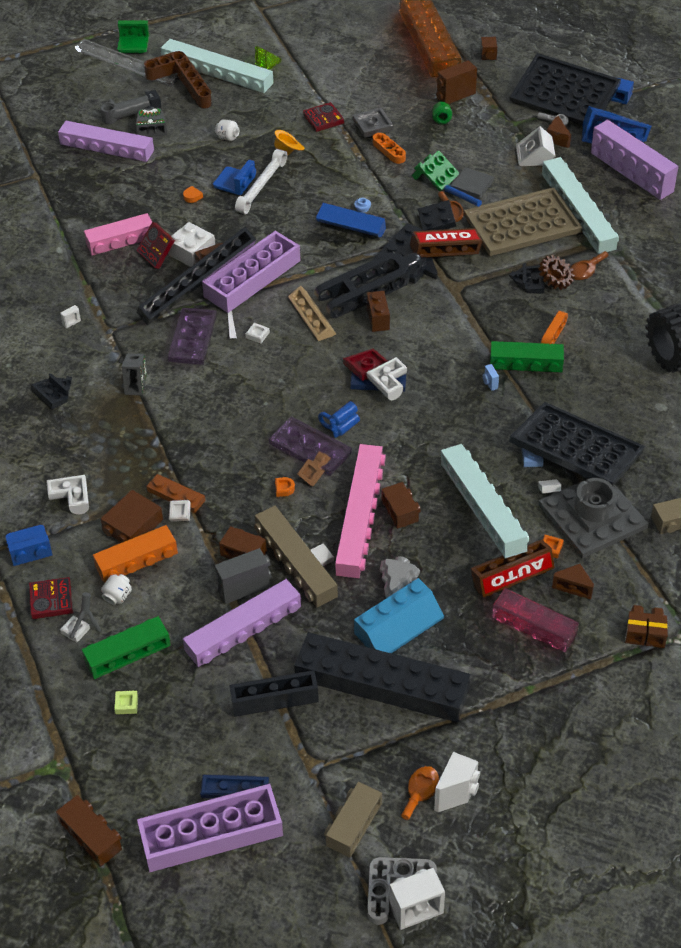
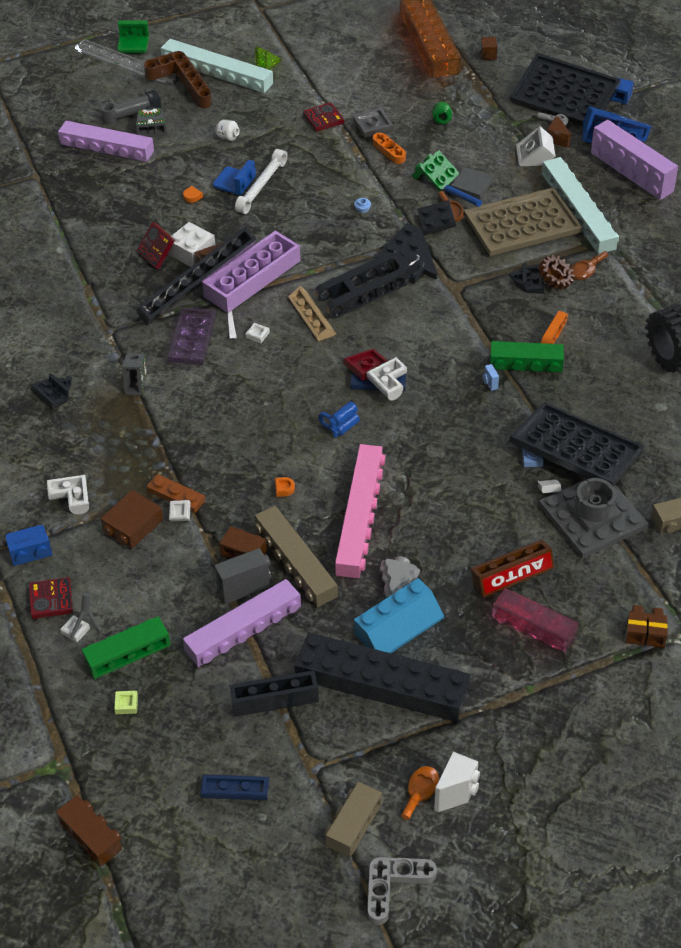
(70, 316): white tile -> none
(116, 589): white head -> none
(117, 234): bright pink brick -> none
(136, 553): orange brick -> none
(210, 827): lavender brick -> none
(286, 142): light orange piece -> none
(305, 443): clear purple plate -> none
(312, 470): medium nougat plate -> none
(323, 554): white tile -> none
(351, 220): blue brick -> none
(378, 311): reddish brown brick -> none
(400, 504): reddish brown brick -> none
(416, 898): white brick -> none
(446, 242): reddish brown brick -> none
(456, 82): reddish brown brick -> none
(484, 501): light aqua brick -> none
(555, 543): orange tile -> none
(574, 581): reddish brown slope -> none

